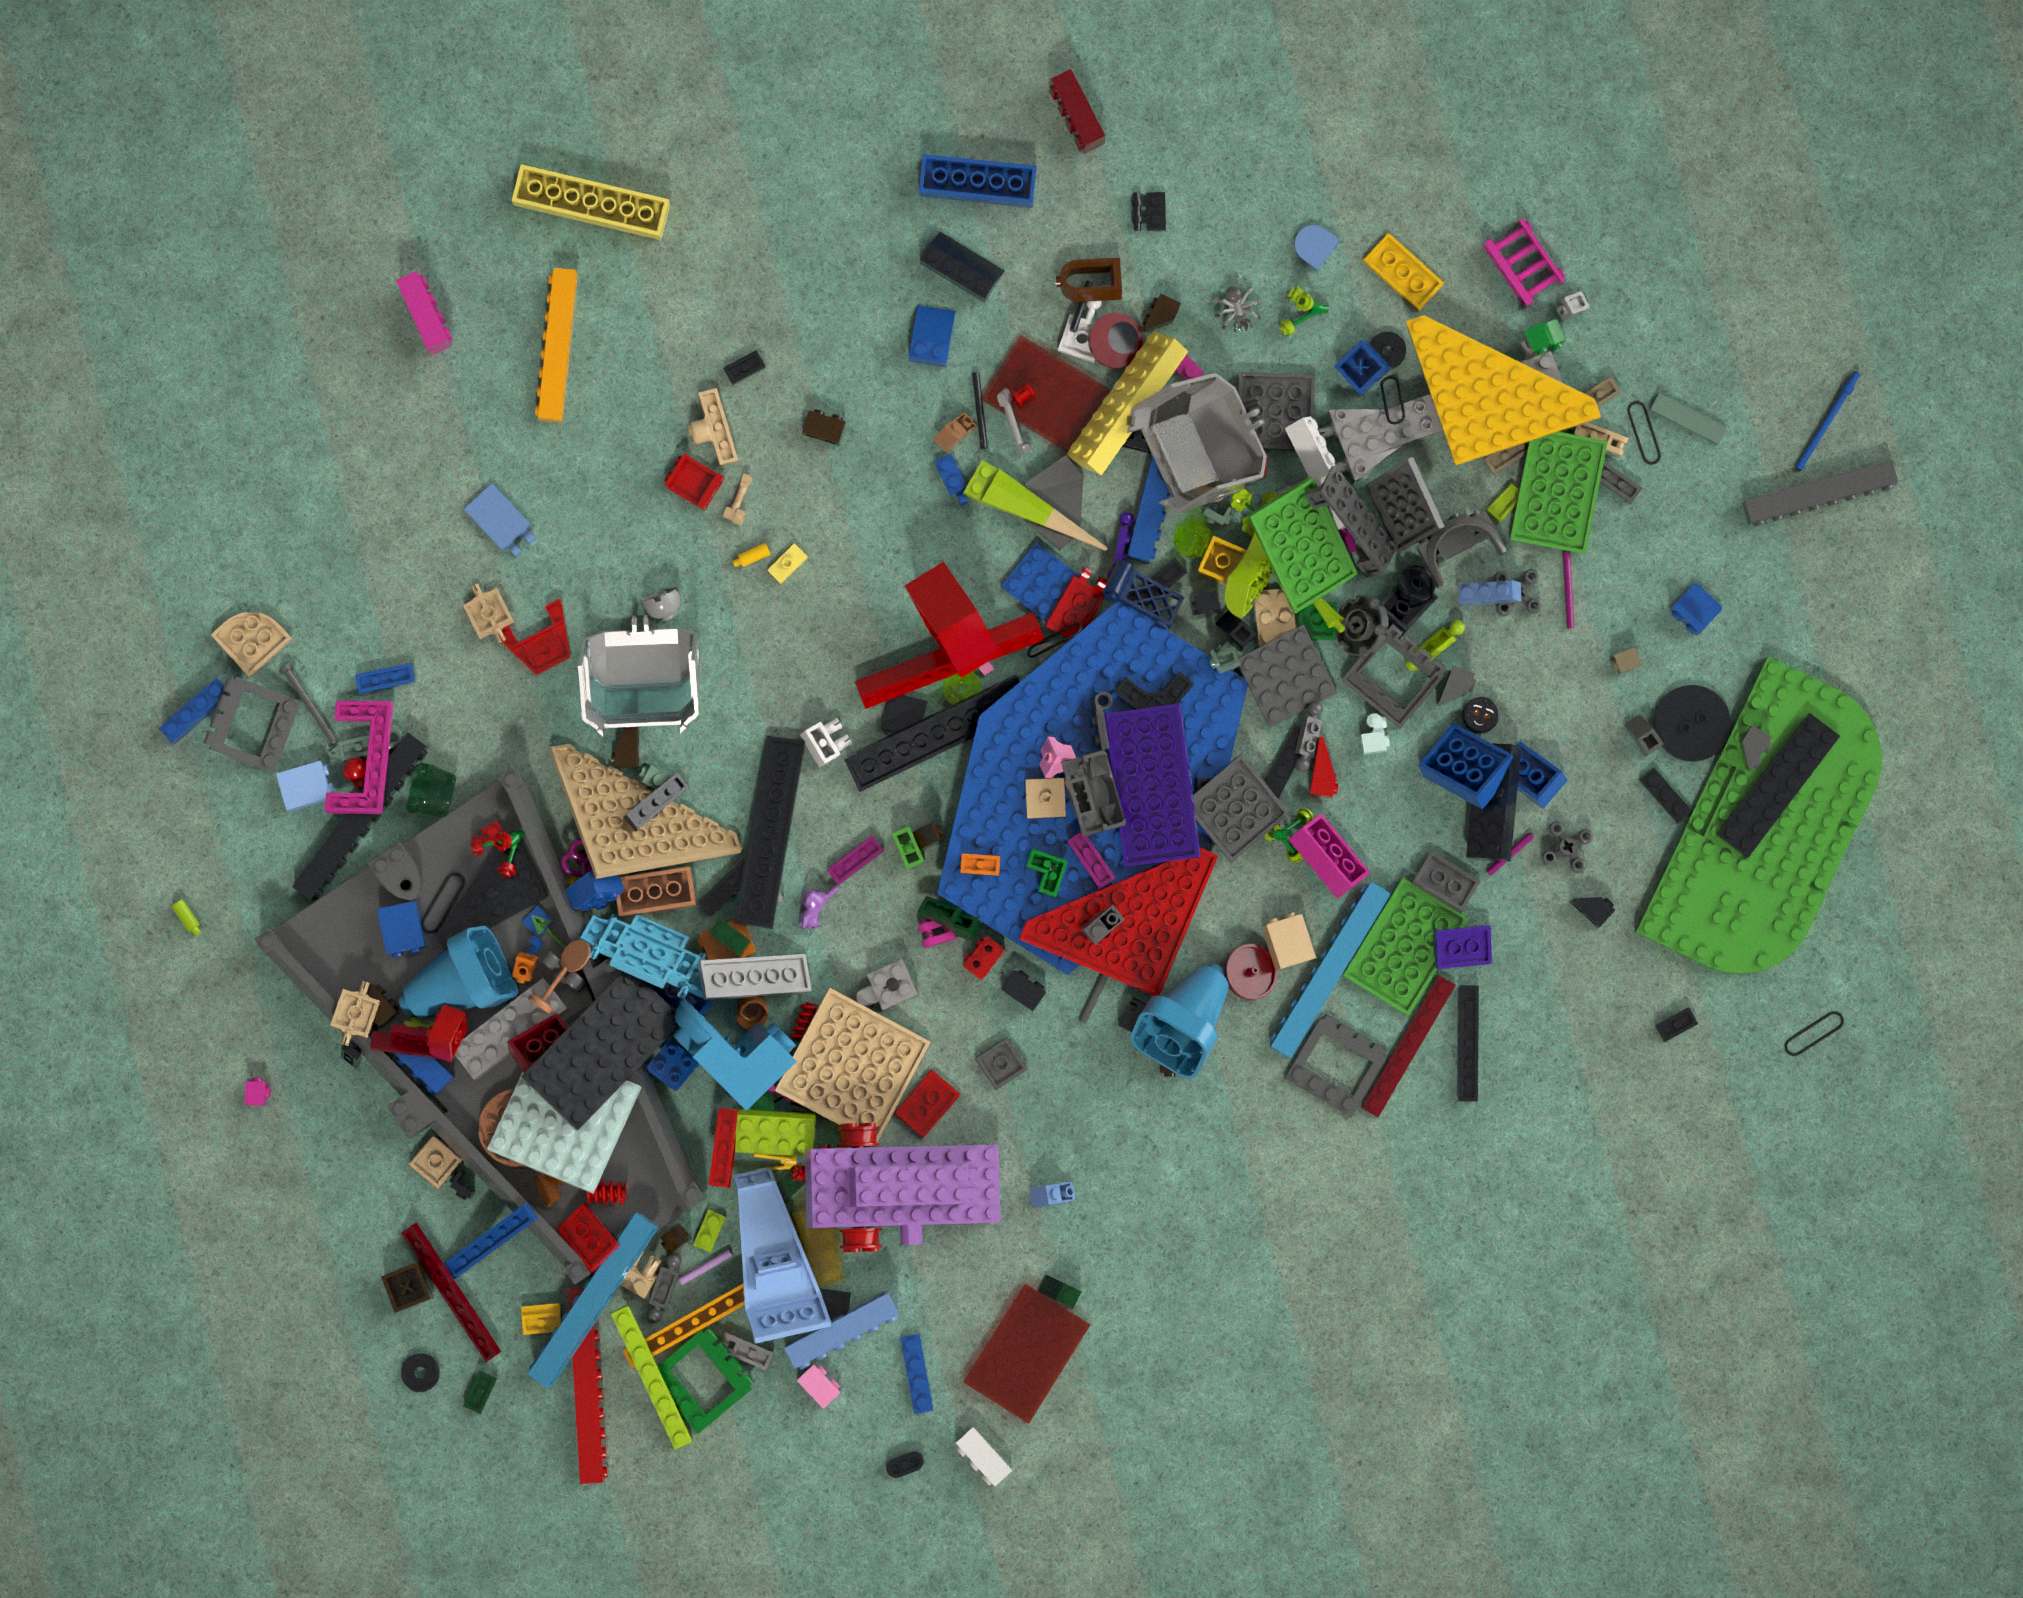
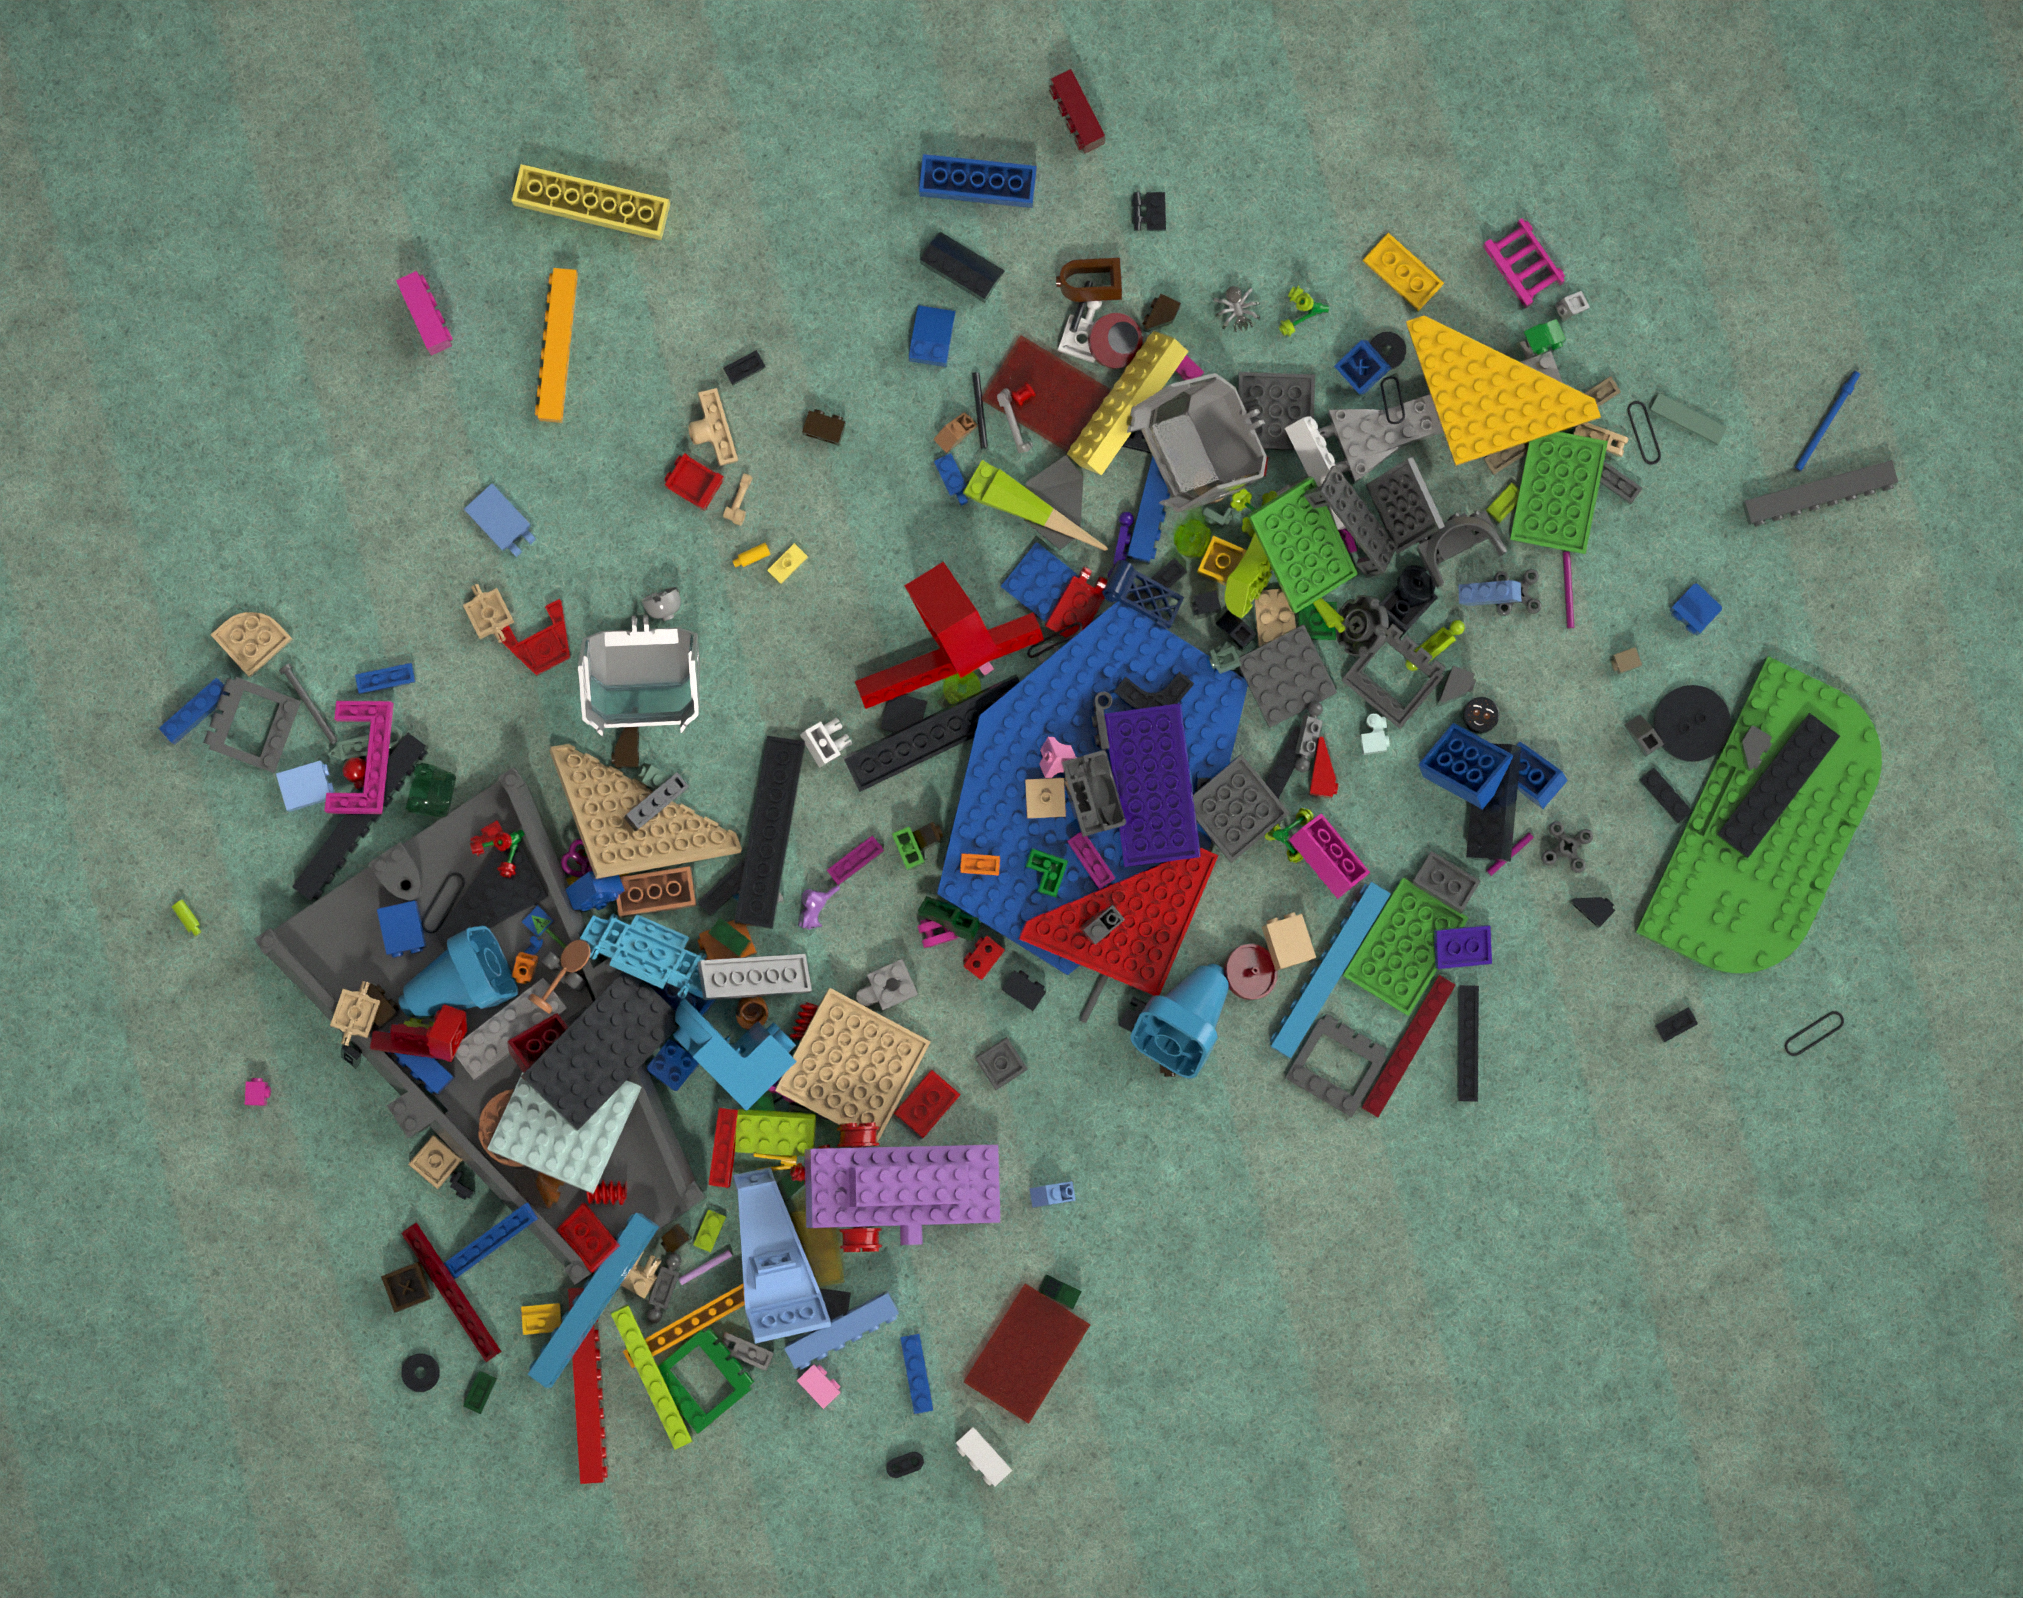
(1315, 245): medium blue tile -> none

